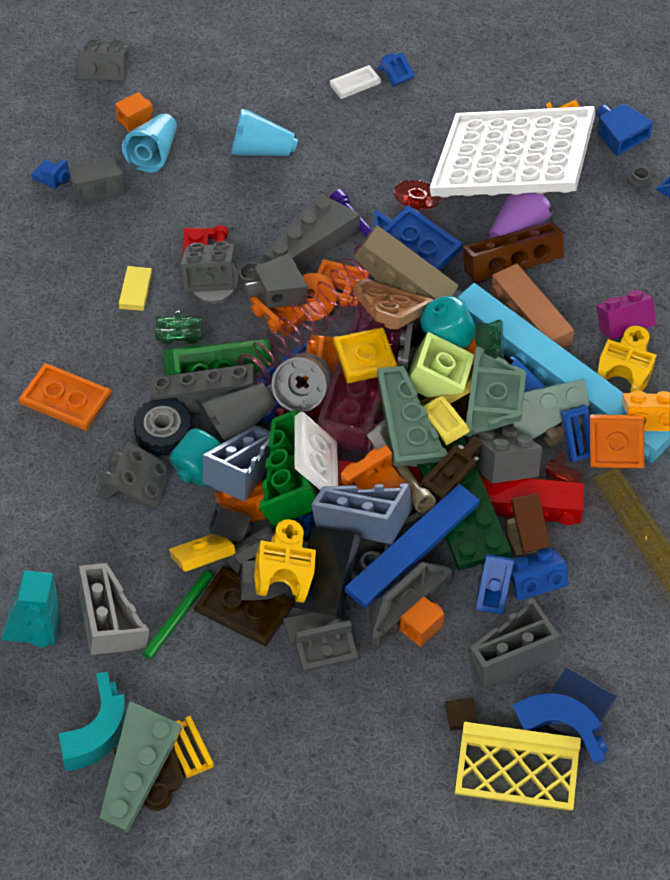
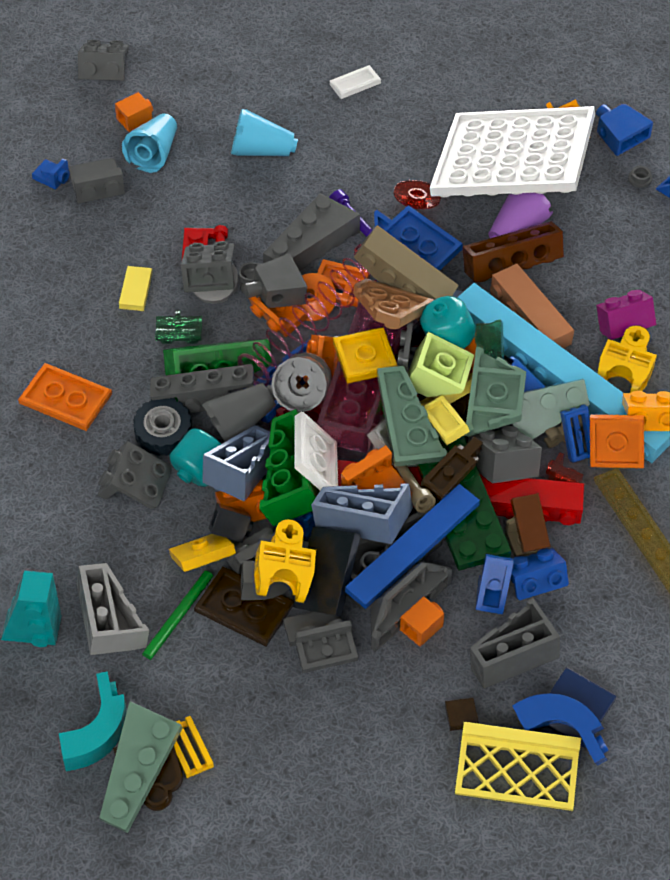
(396, 68): blue bracket -> none

